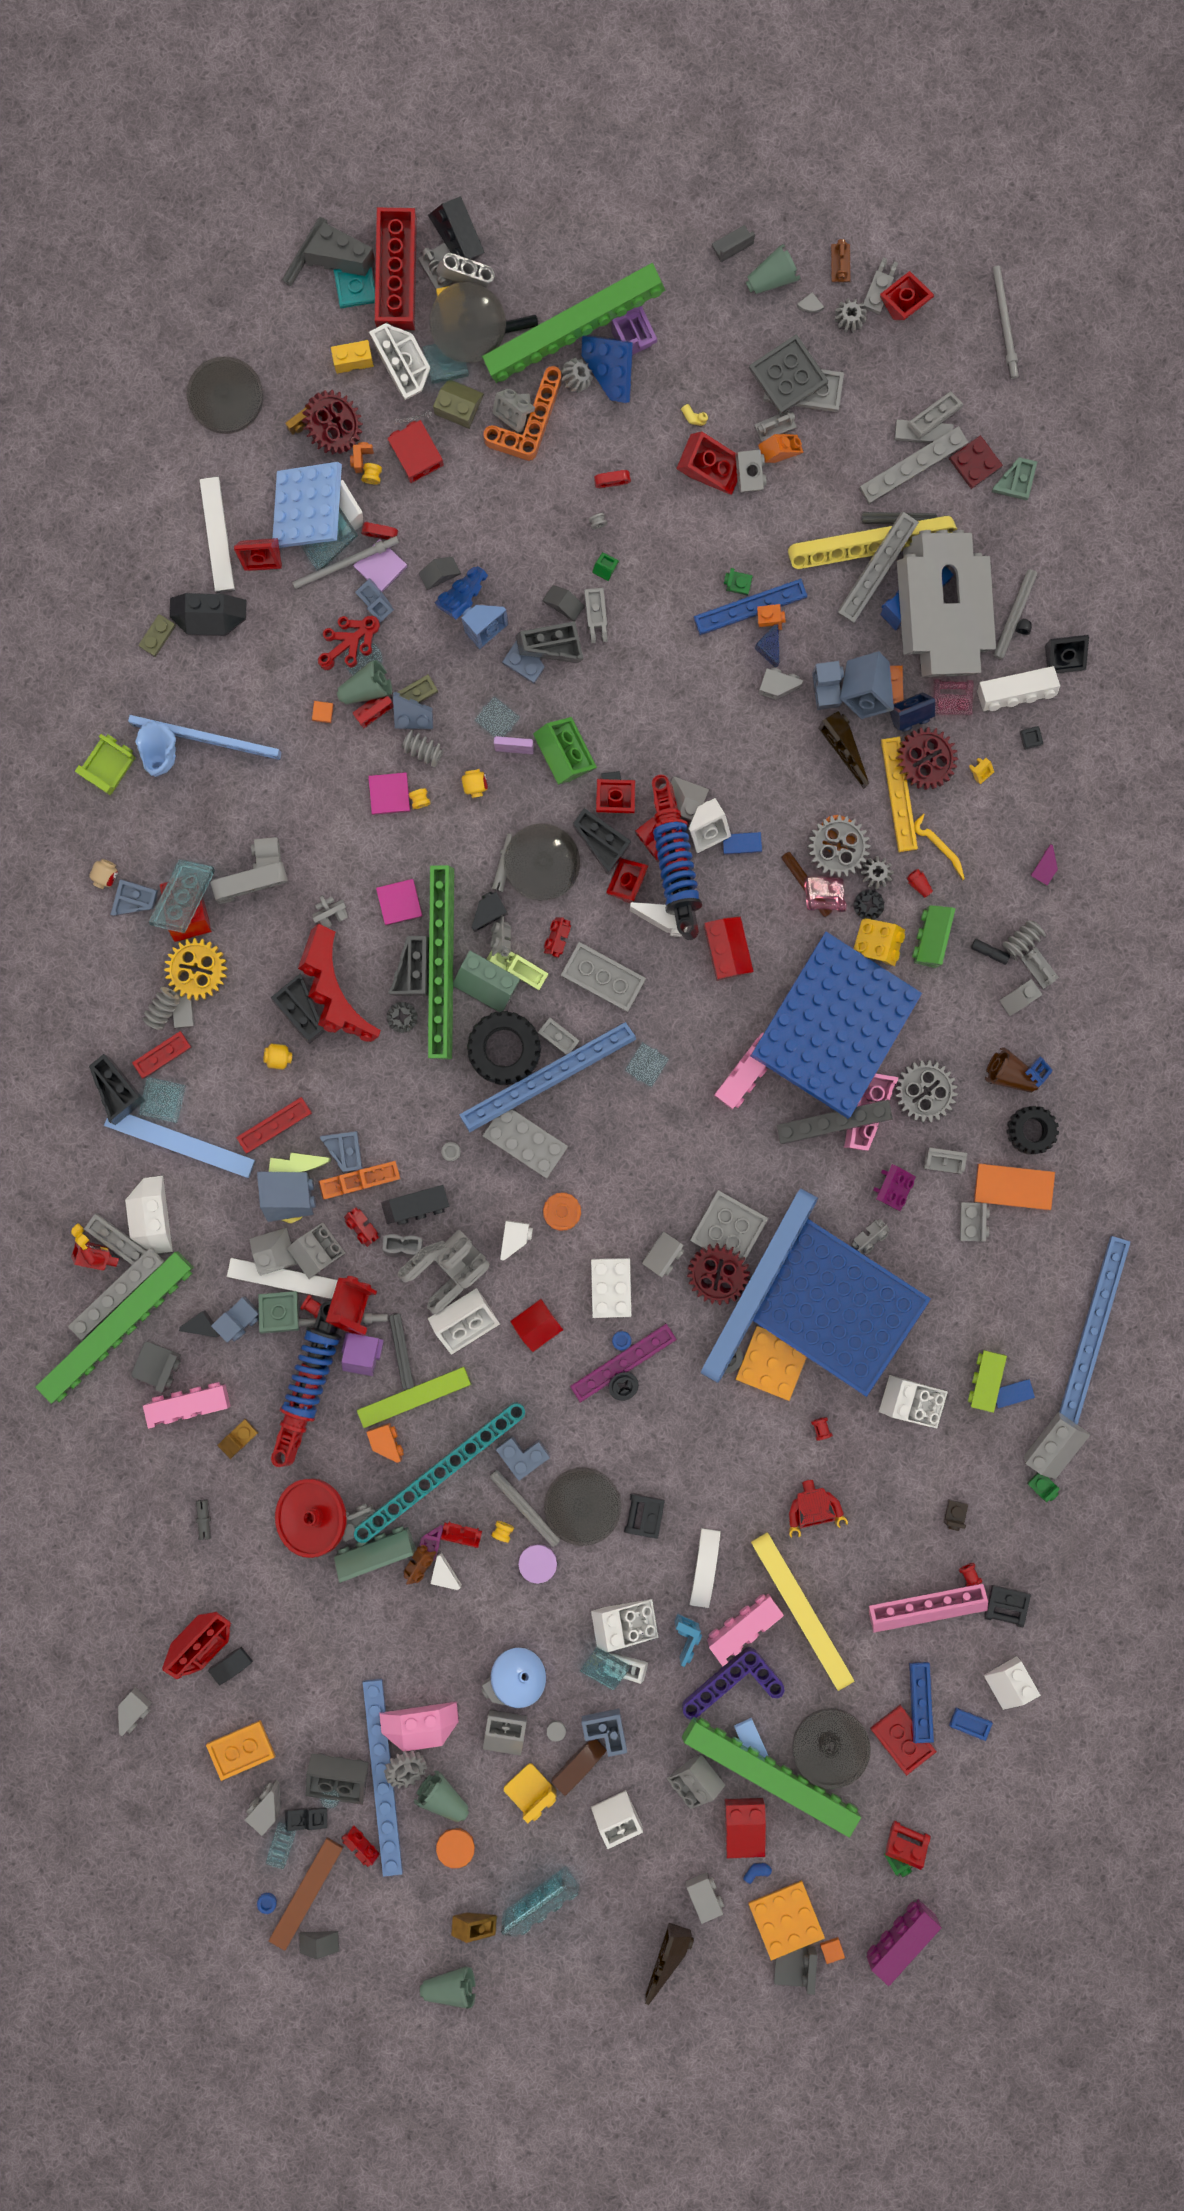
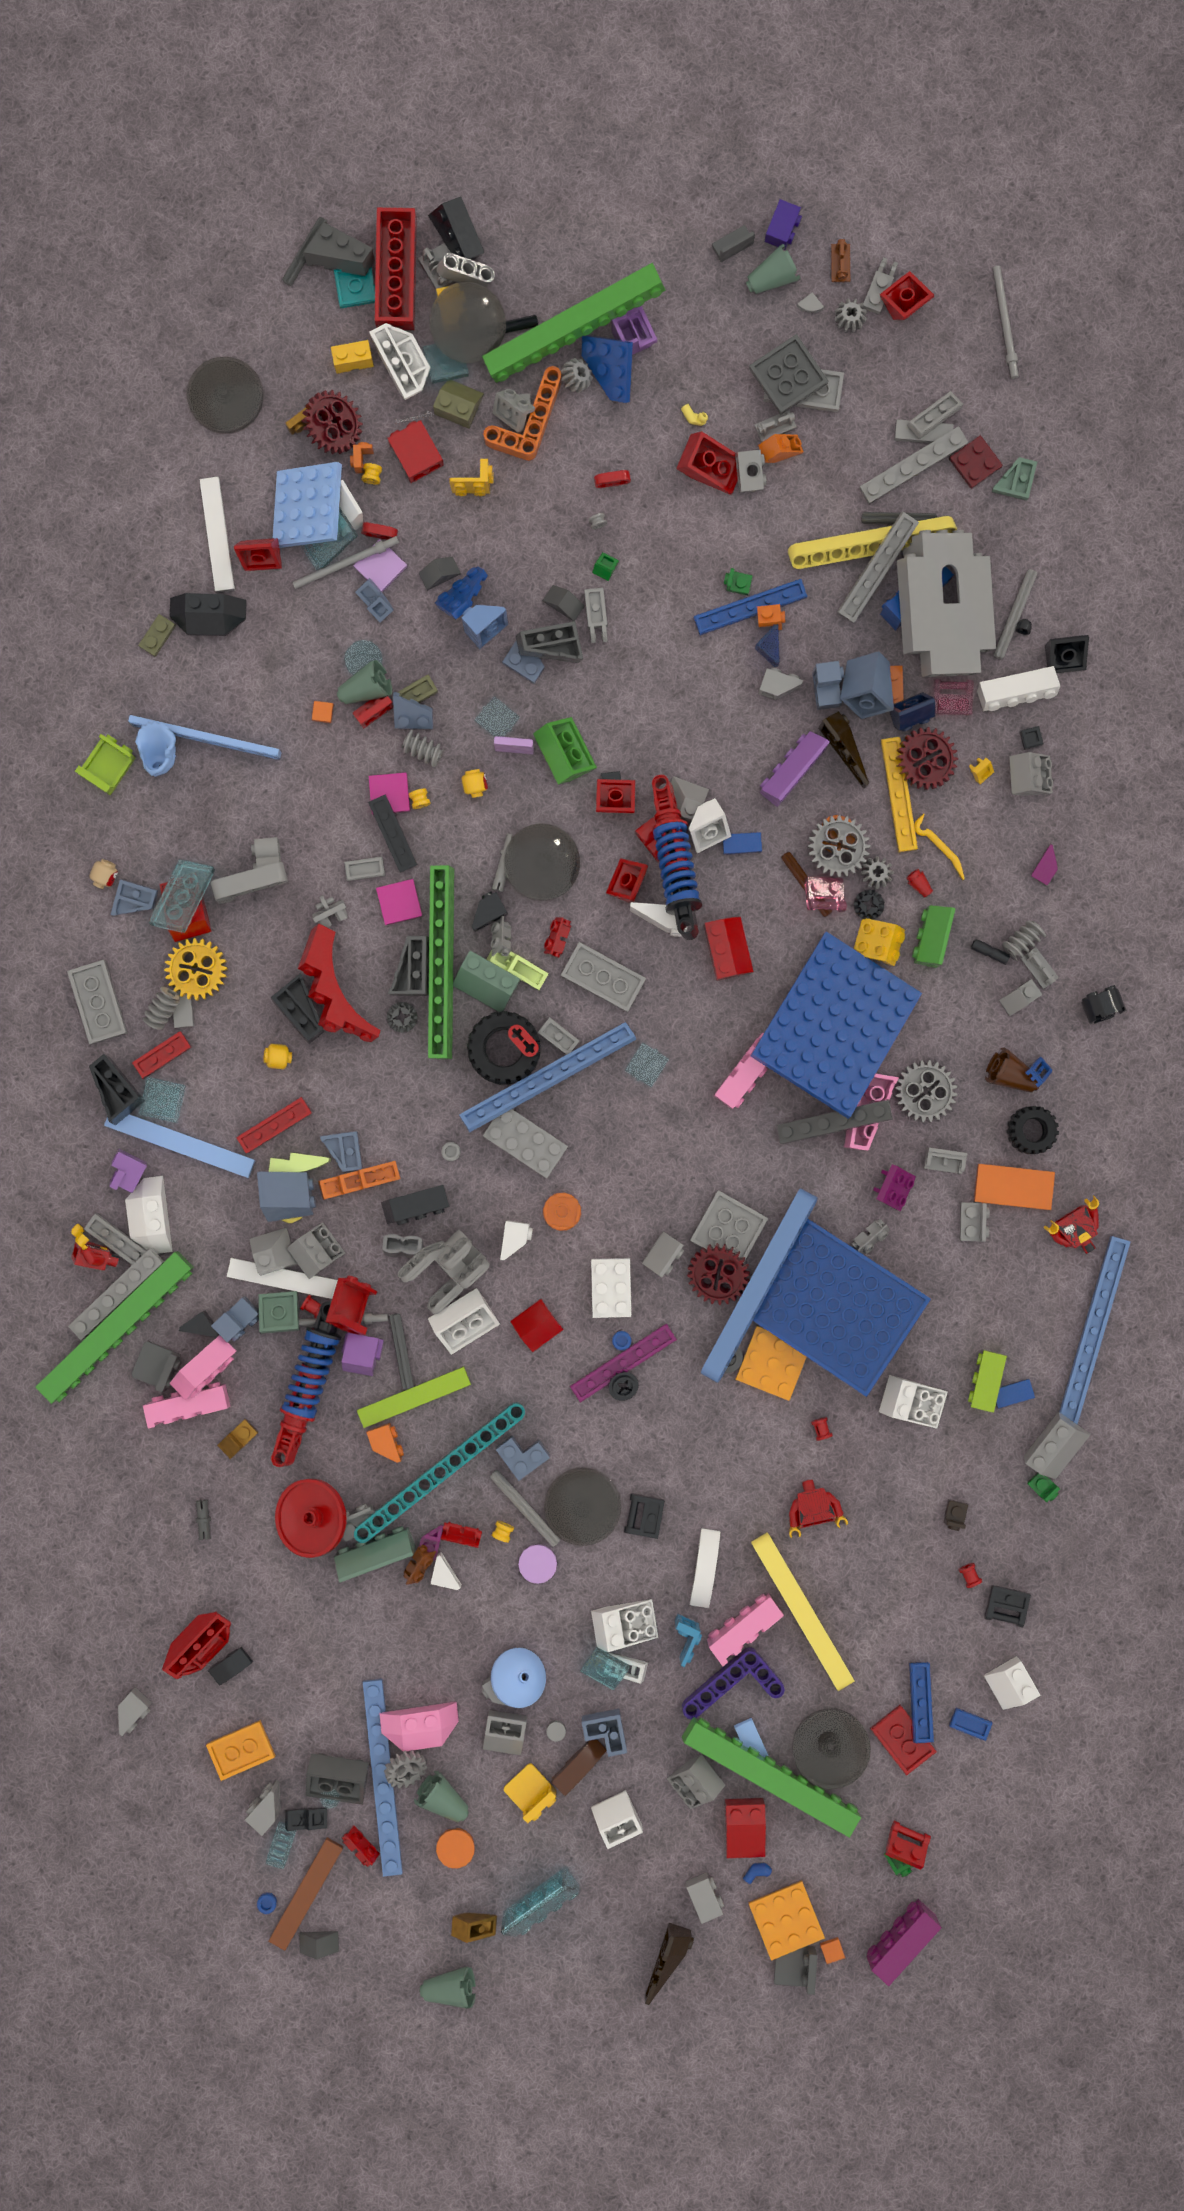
(97, 1002): none -> light grey plate
(128, 1171): none -> medium lavender plate
(203, 1368): none -> bright pink brick
(350, 640): red plant -> none
(364, 869): none -> light grey tile
(364, 1233): red hinge -> none
(392, 833): none -> black plate
(477, 486): none -> yellow bracket
(519, 1043): none -> red beam
(601, 839): black wedge -> none
(783, 223): none -> dark purple brick
(794, 768): none -> medium lavender slope
(928, 1608): bright pink brick -> none
(1031, 774): none -> light grey slope
(1077, 1227): none -> torso
(1103, 1005): none -> black brick

